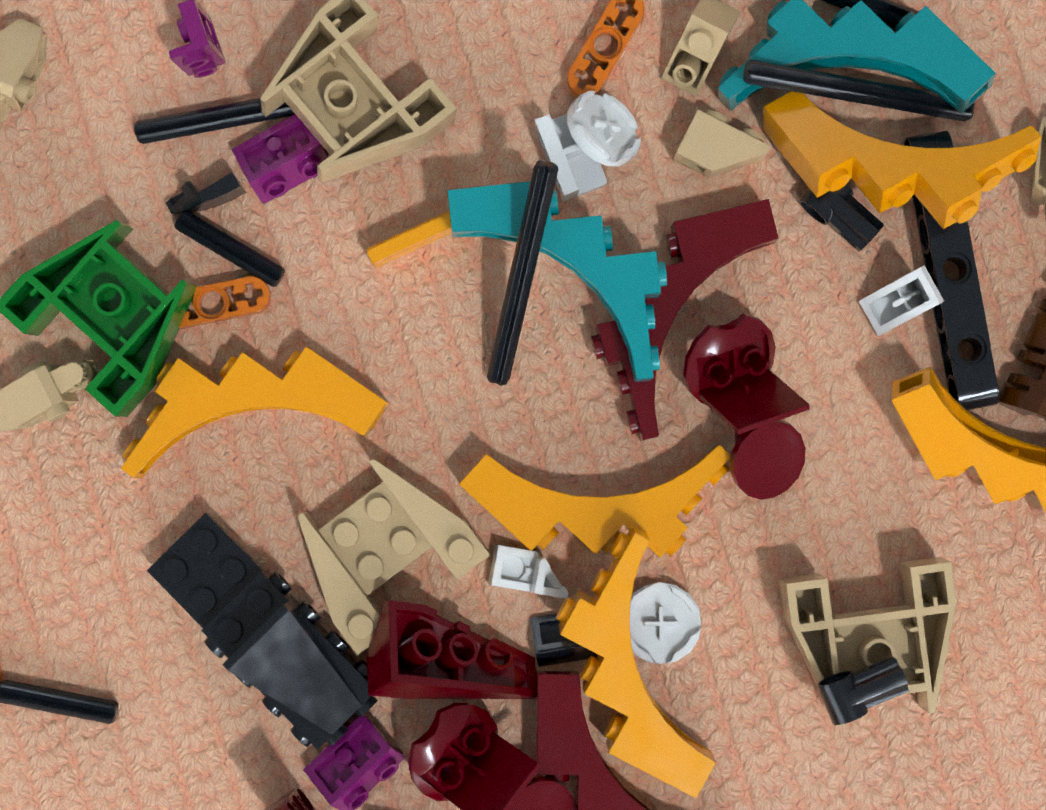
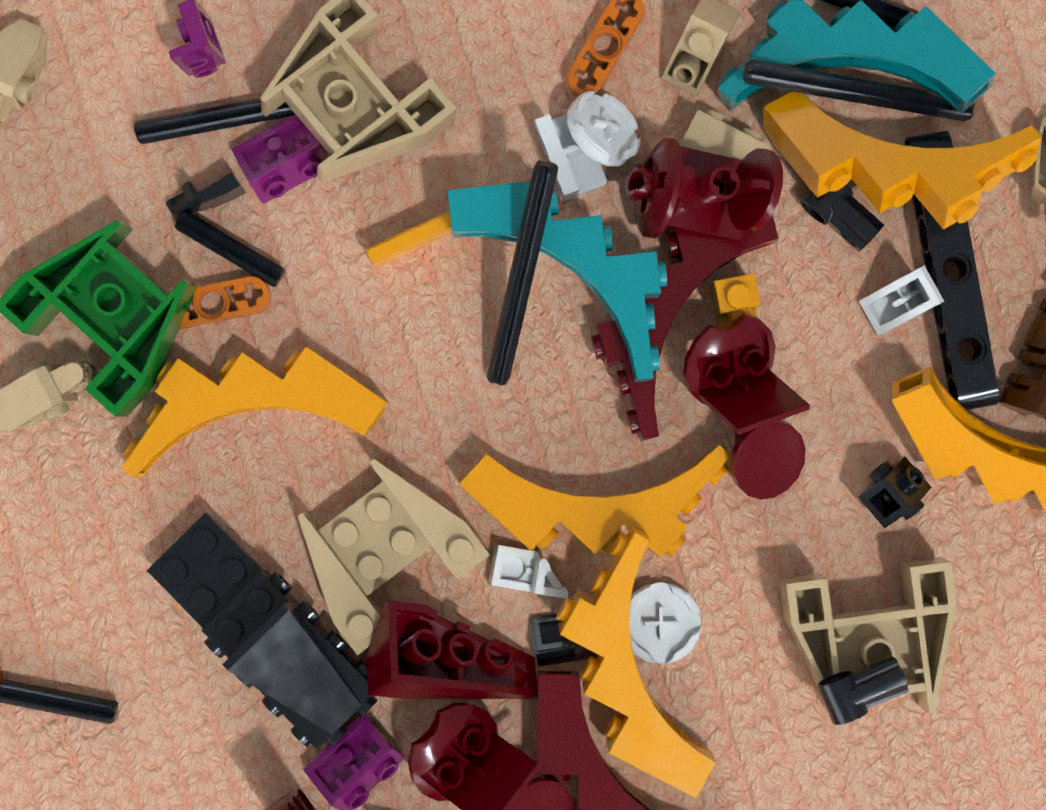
(704, 191): none -> dark red piece
(734, 297): none -> light orange brick
(895, 491): none -> black brick

